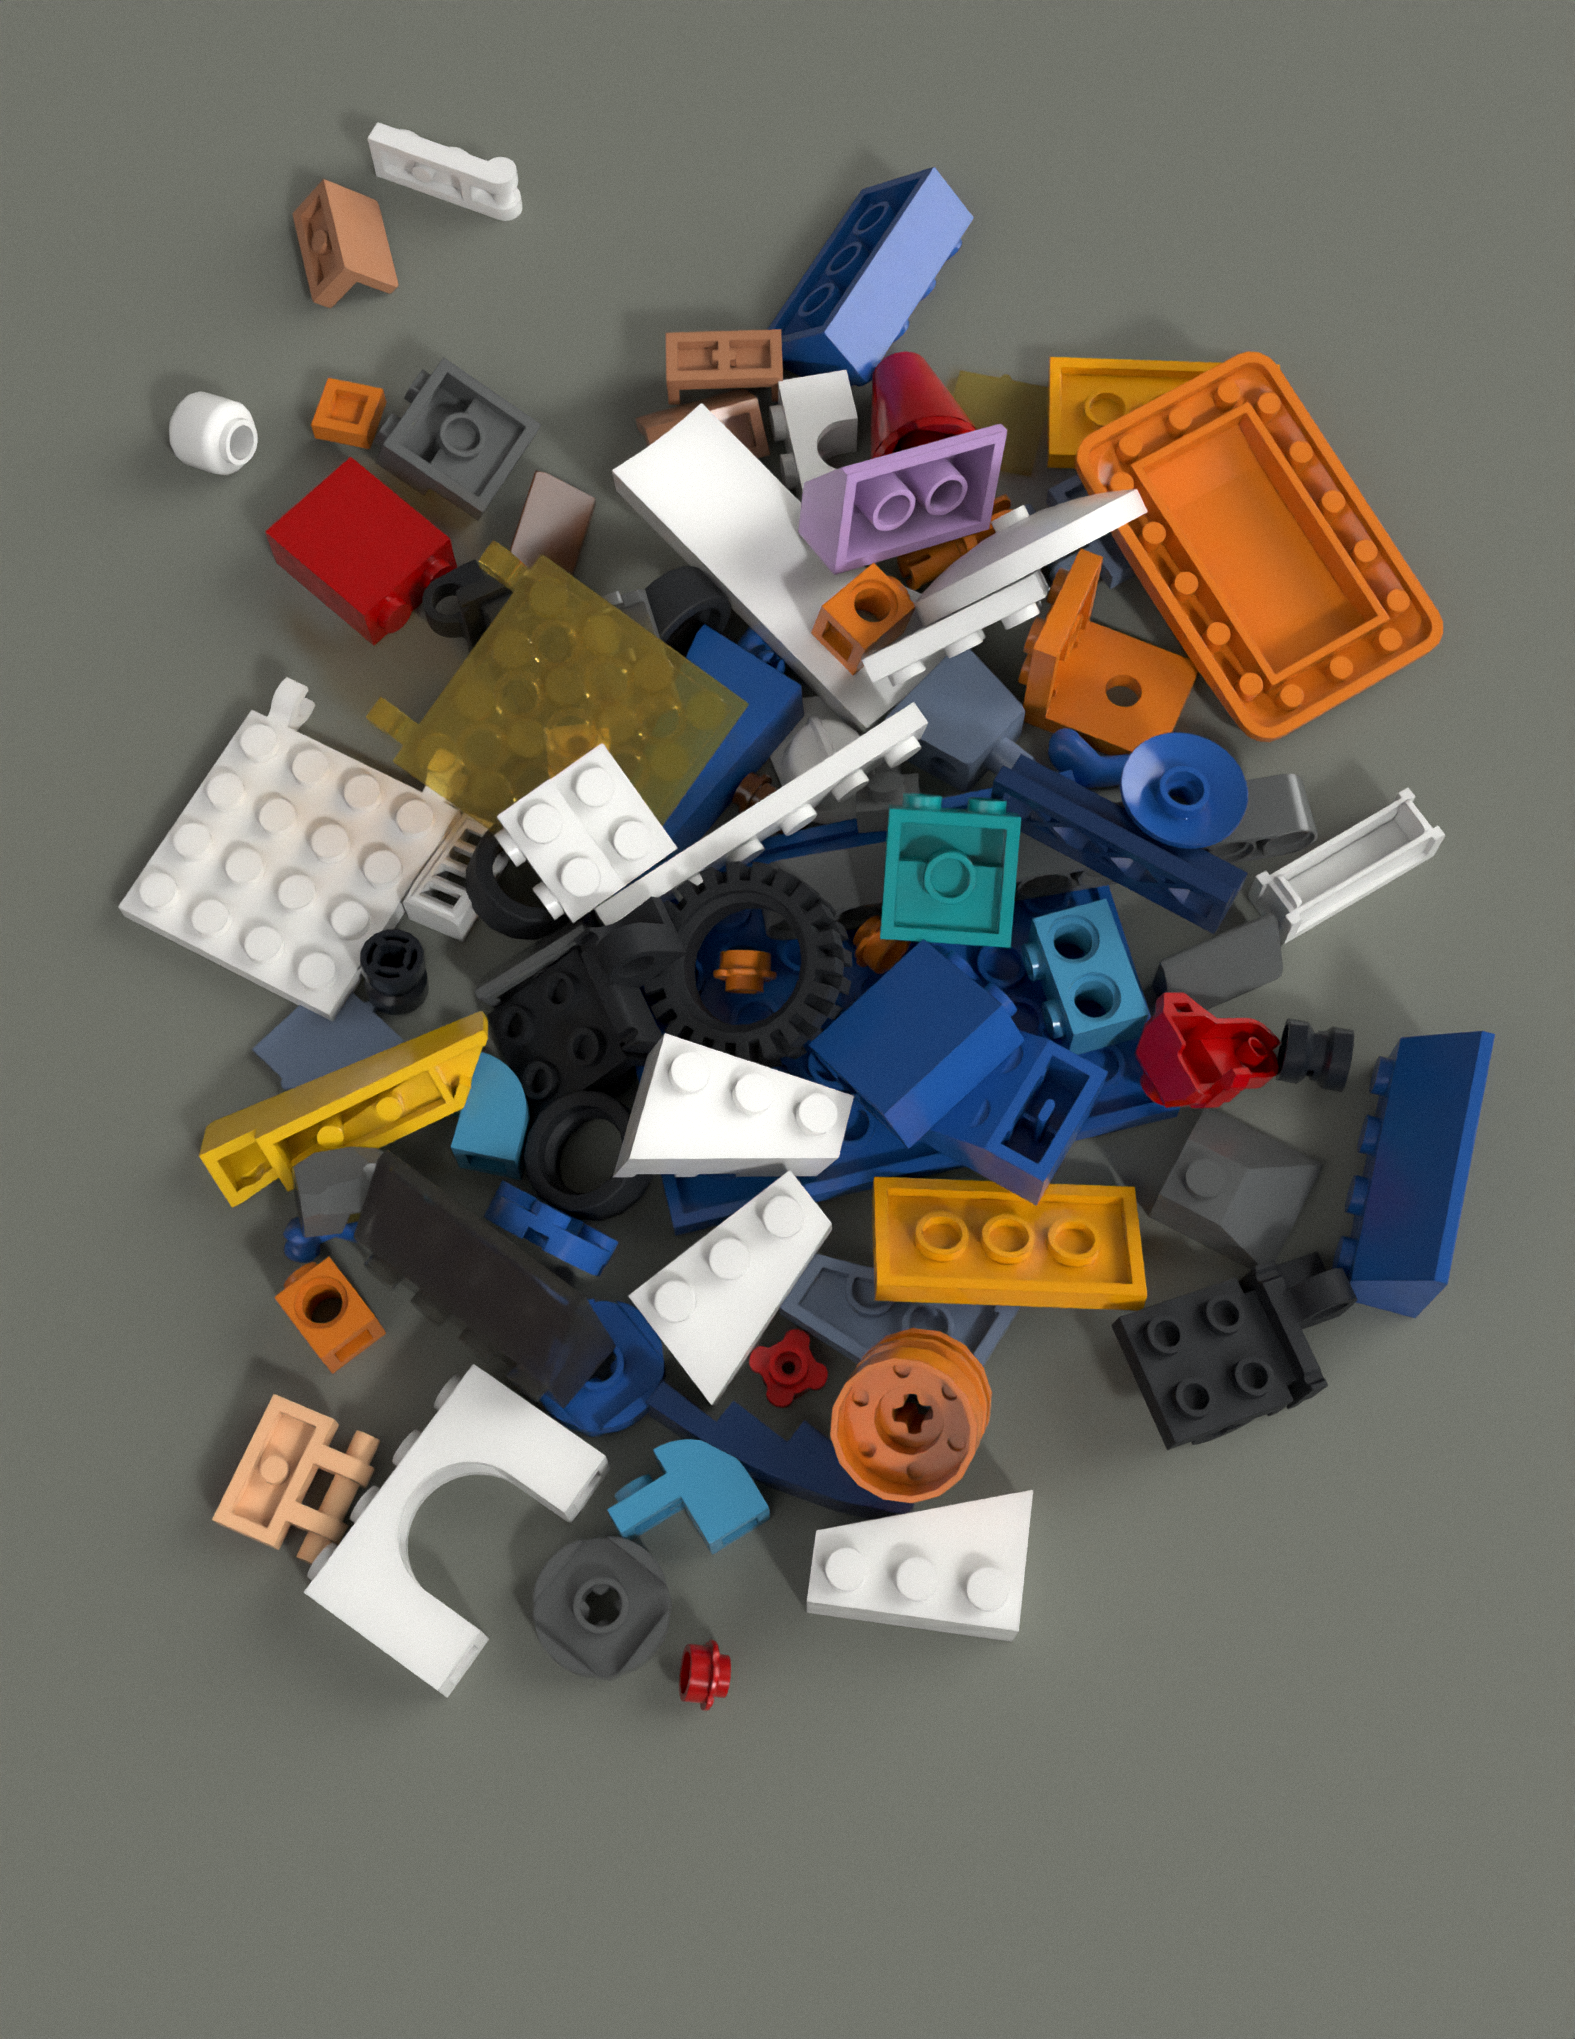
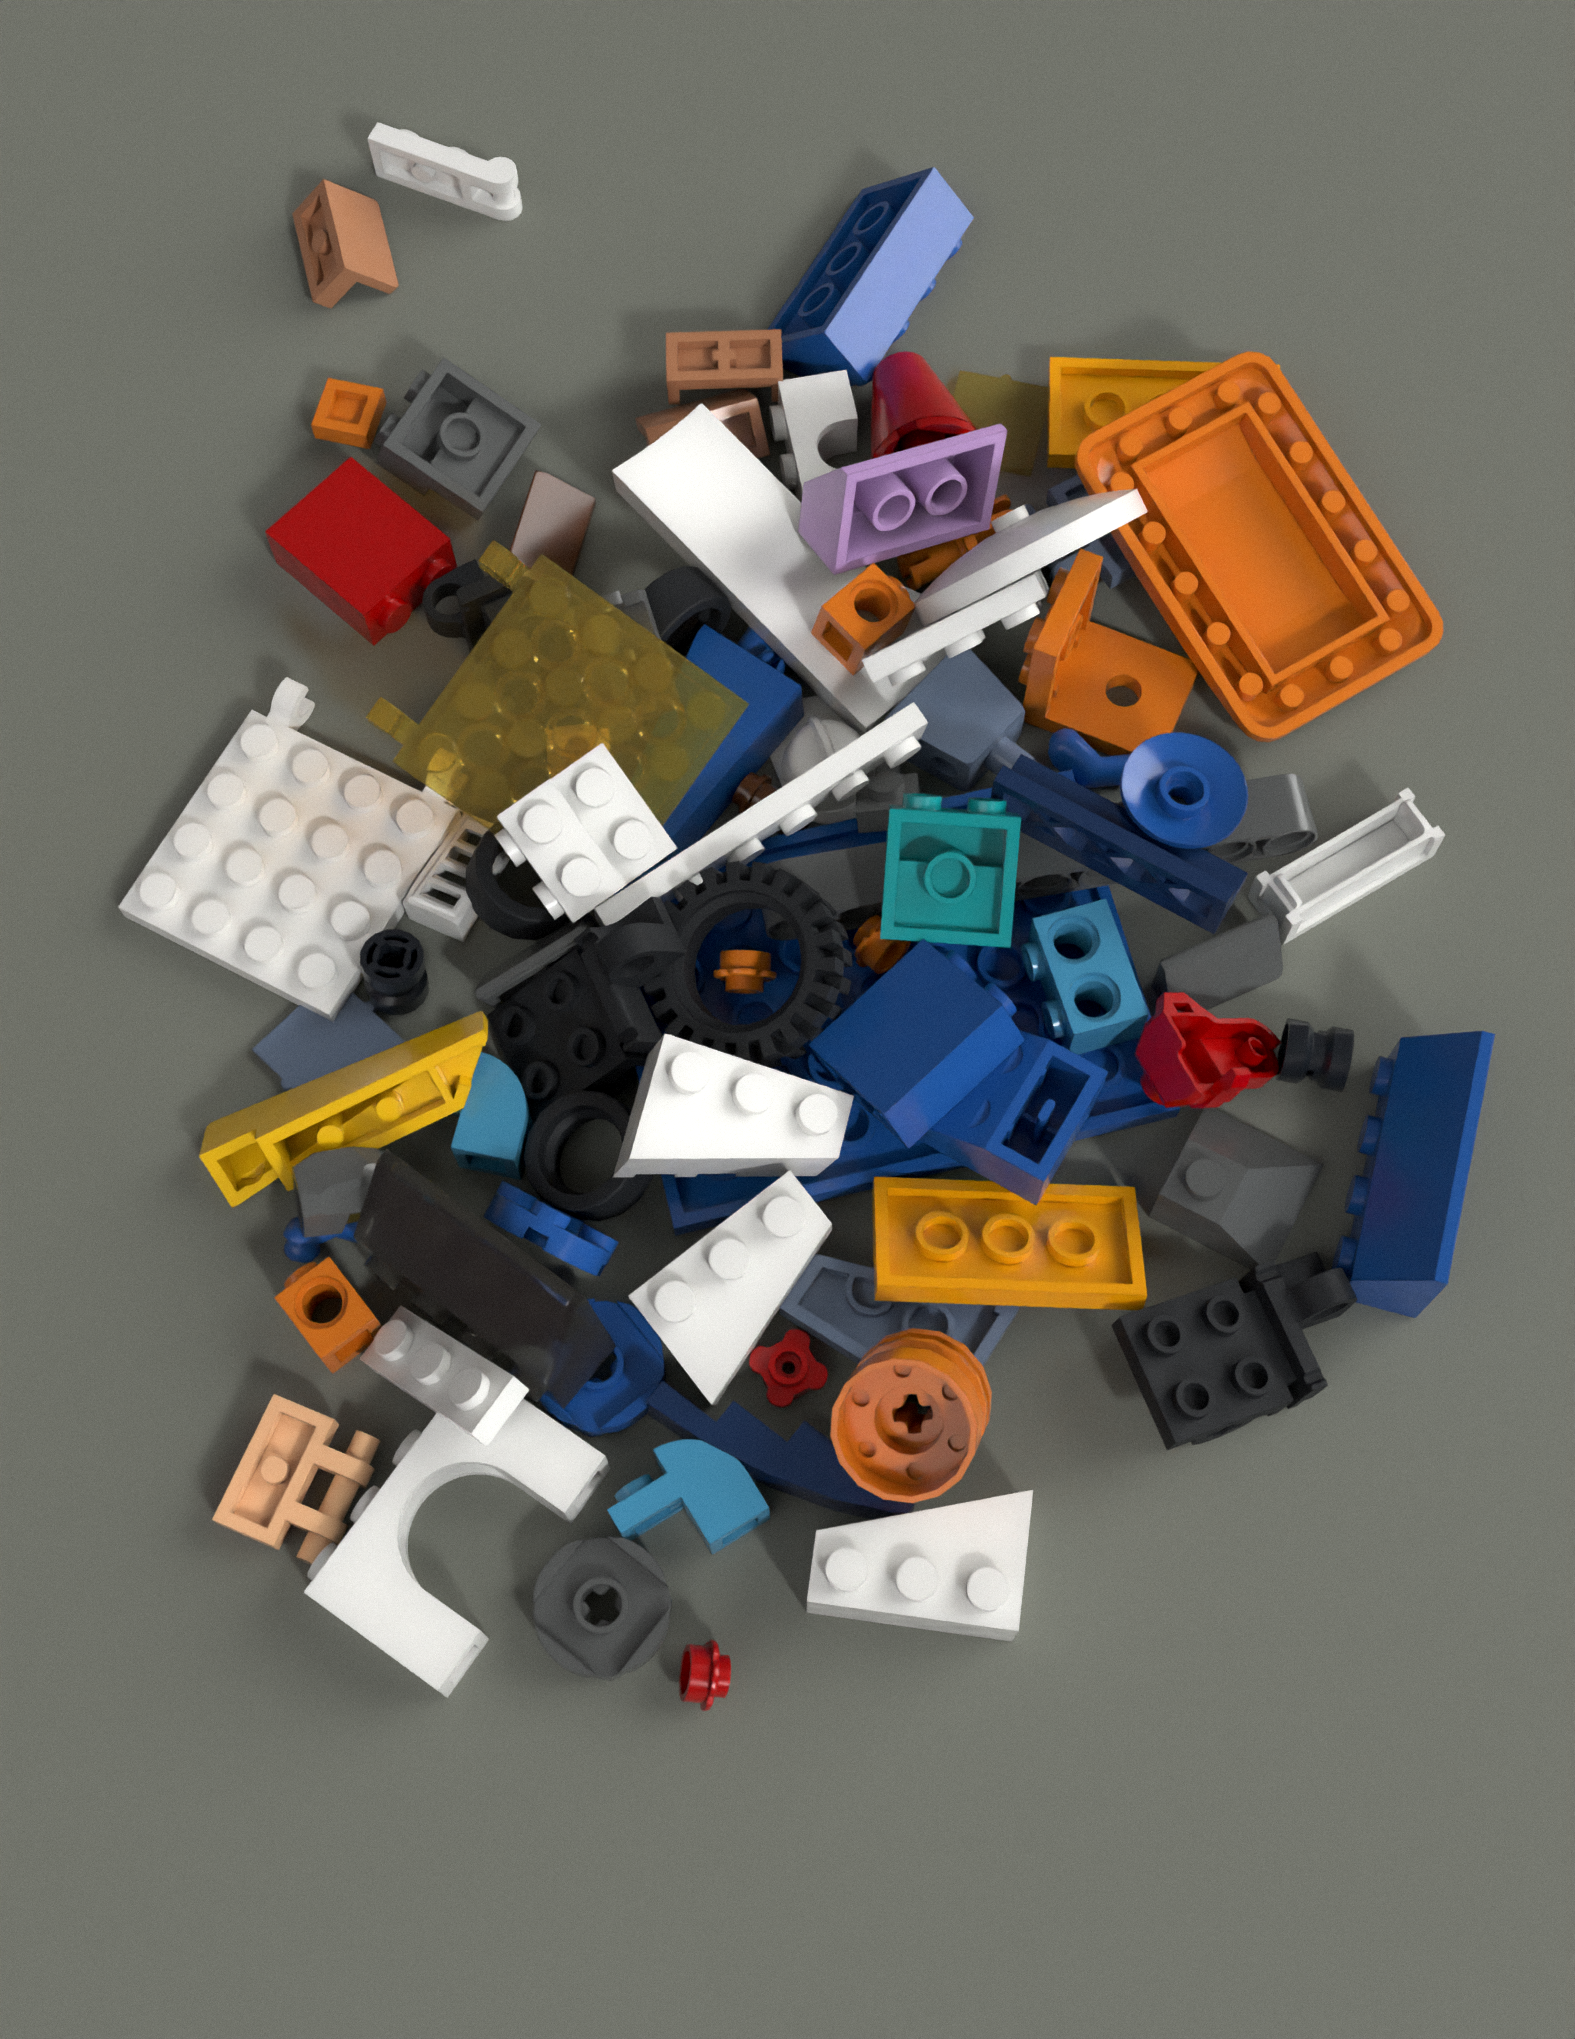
(212, 433): white head -> none
(444, 1375): none -> white plate

